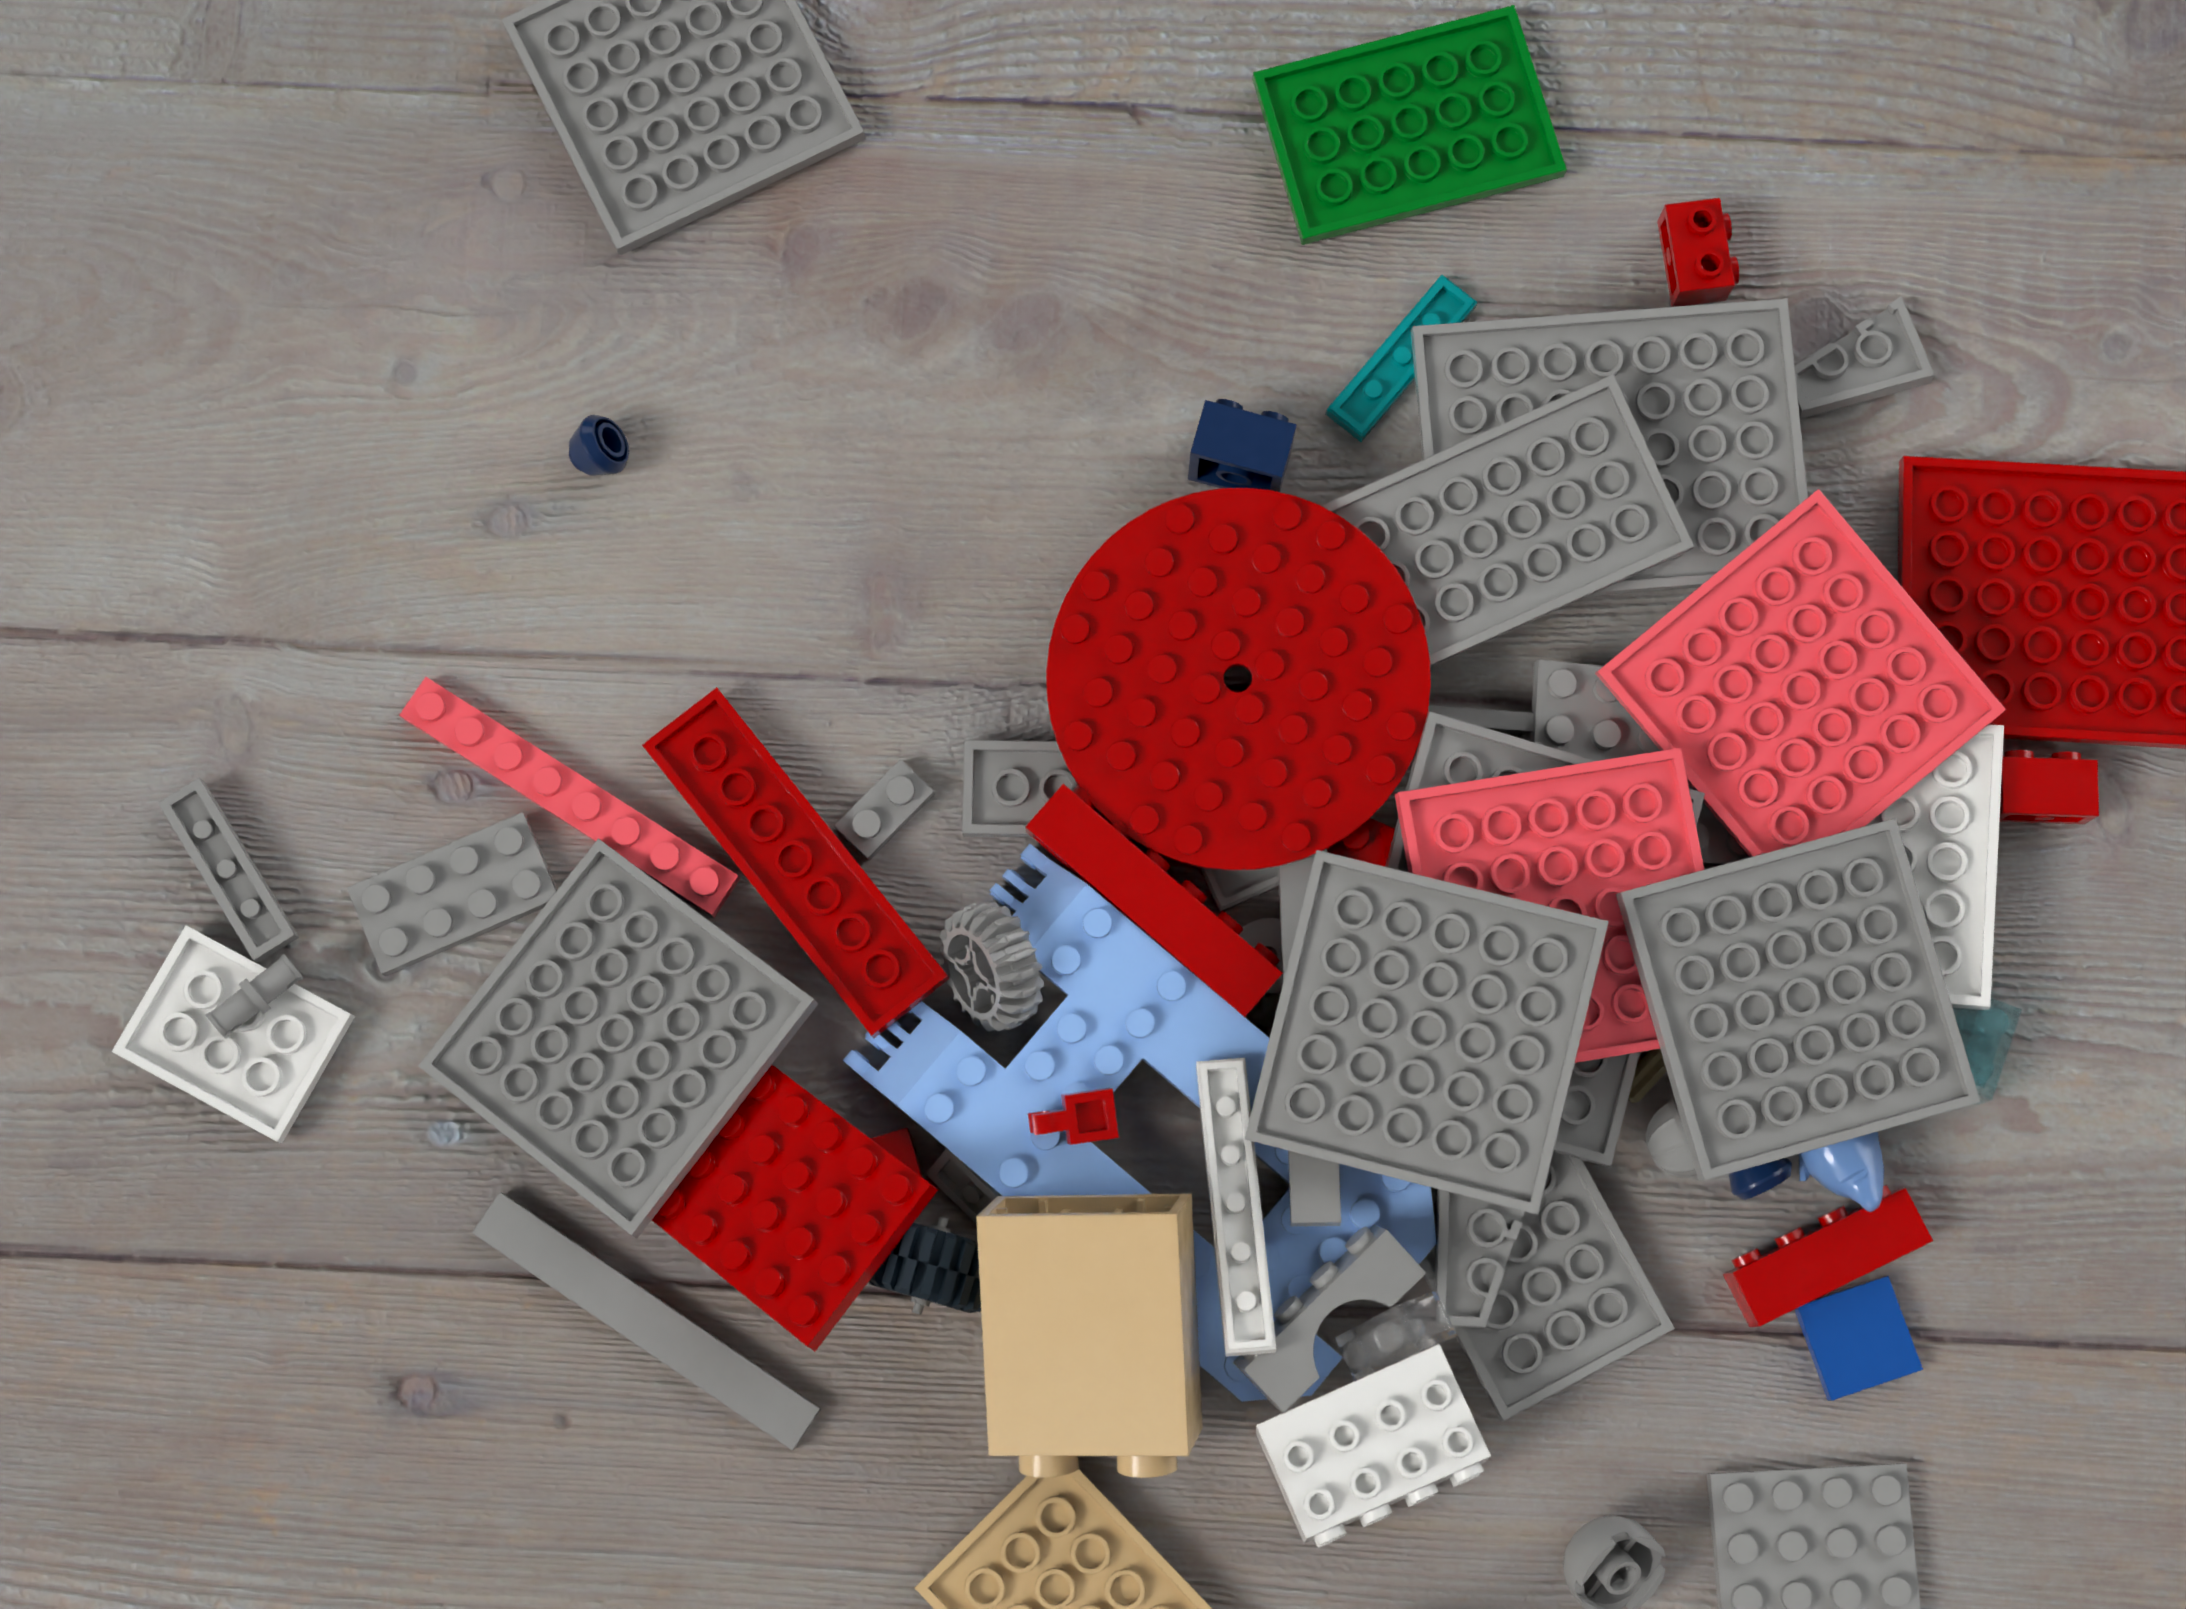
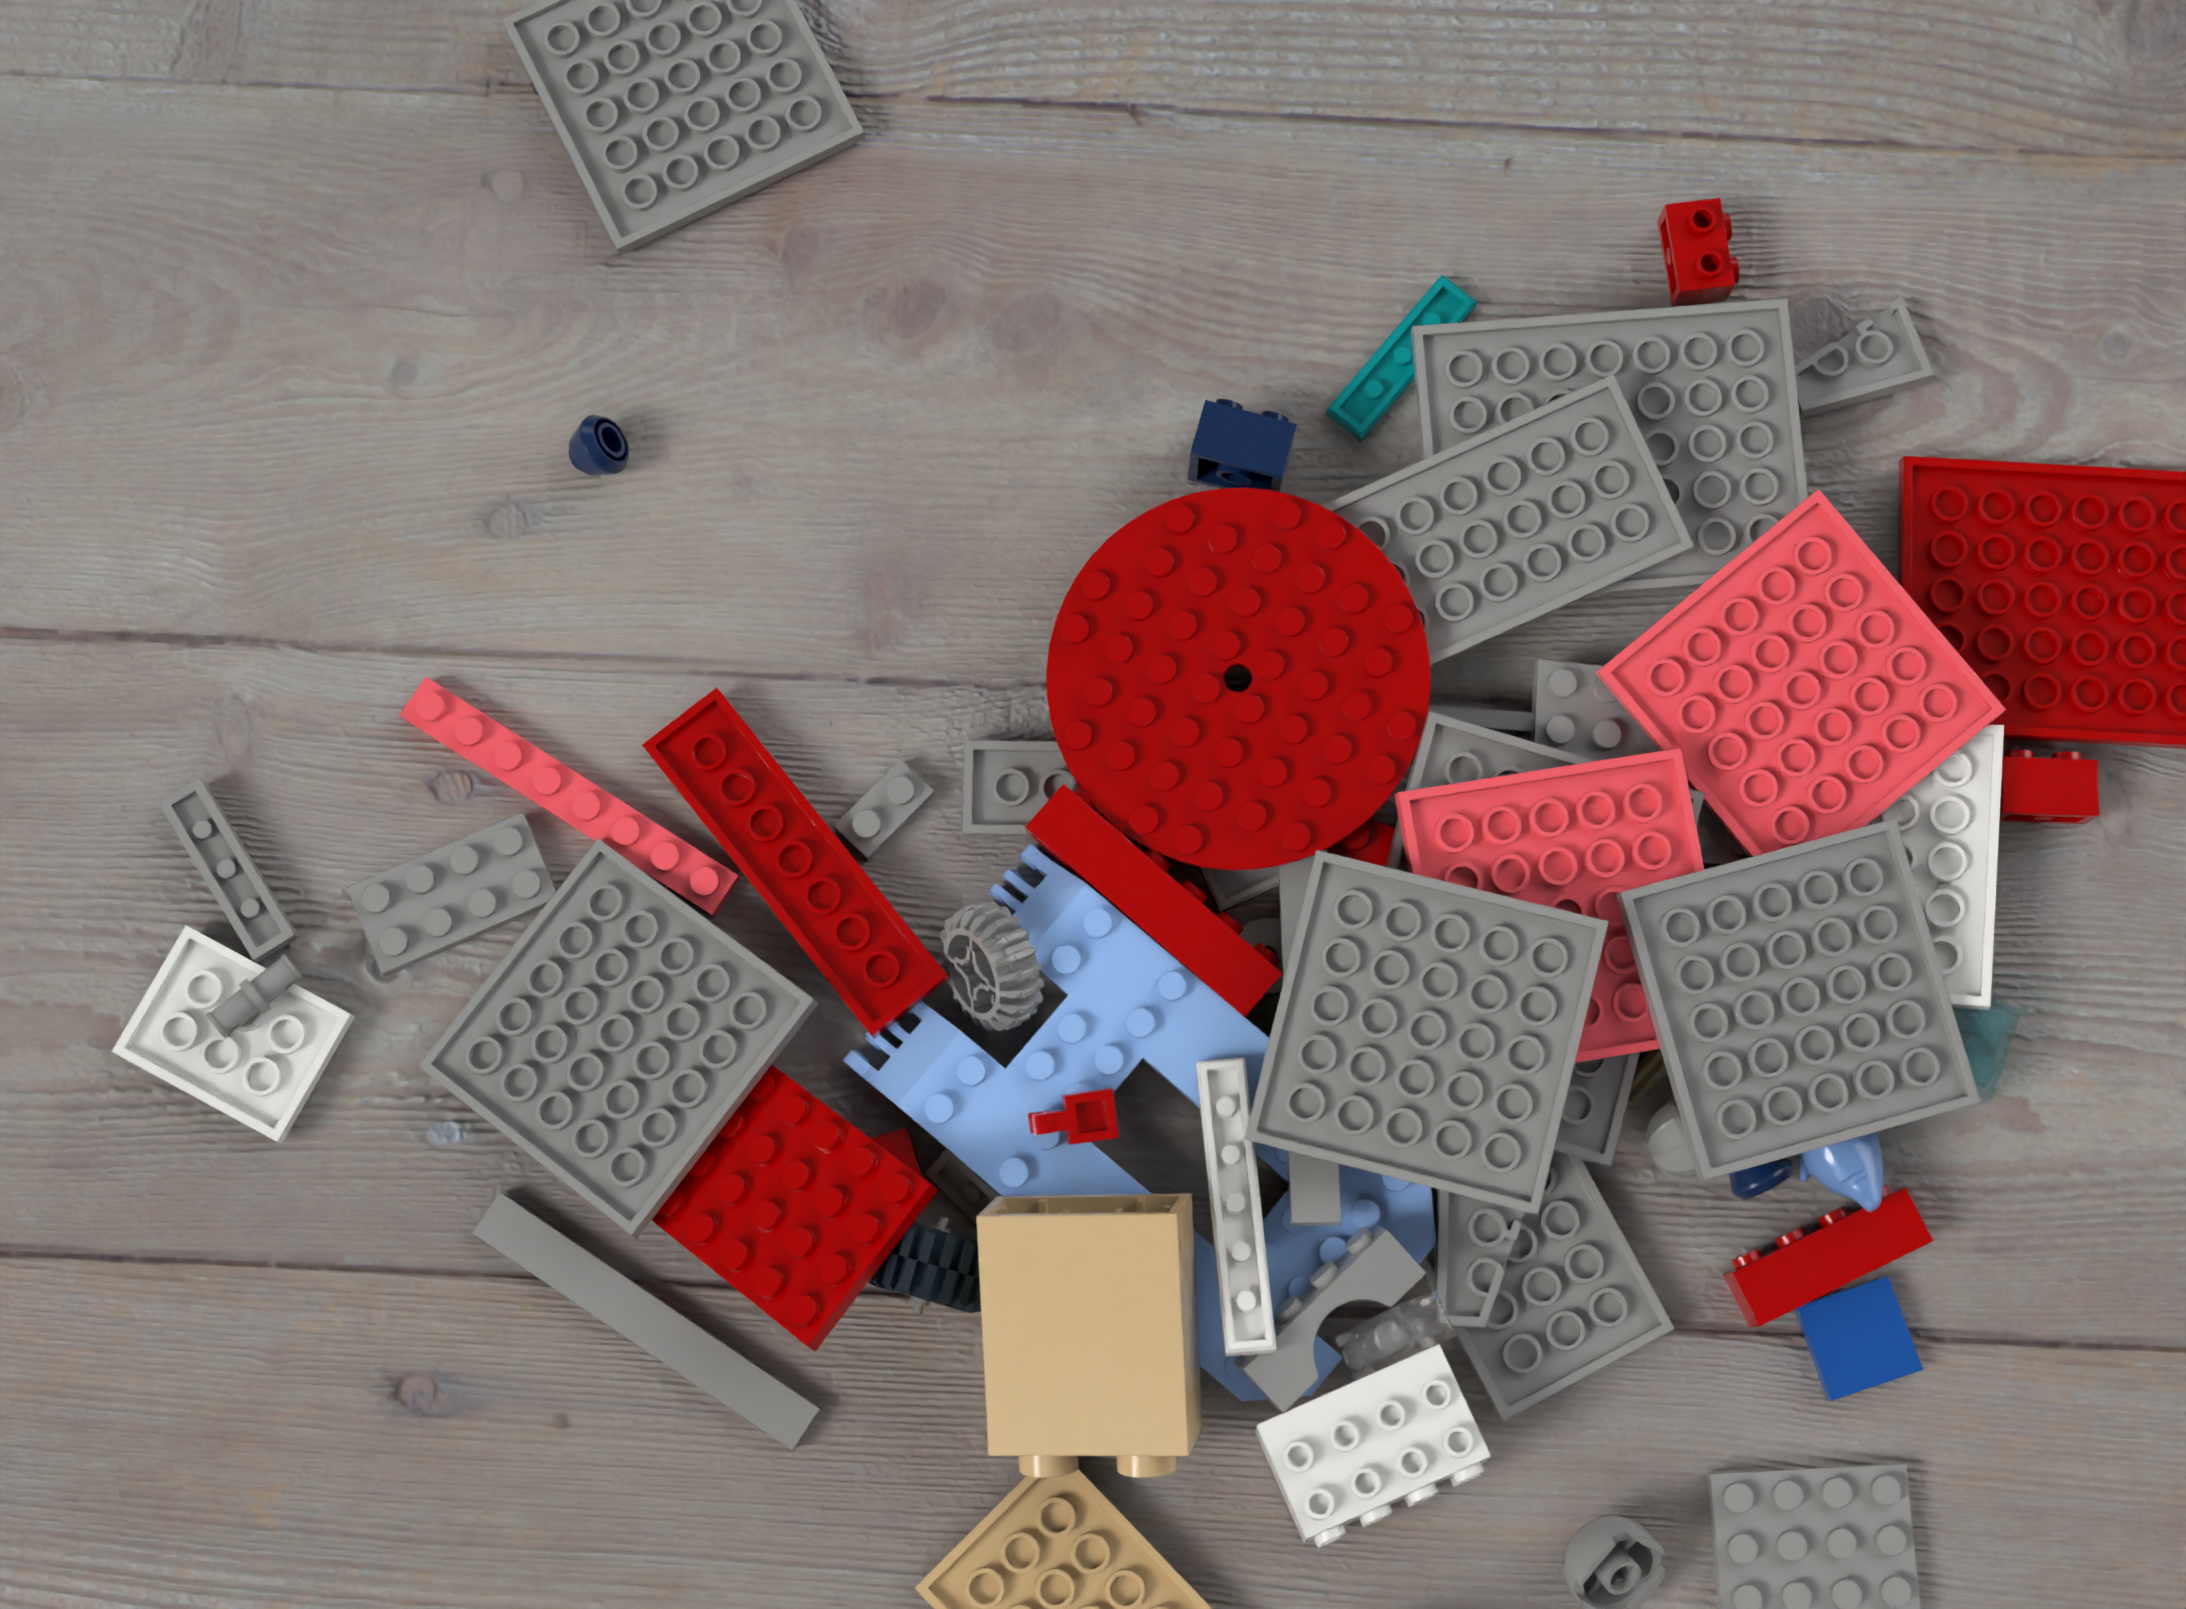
(1408, 124): green plate -> none

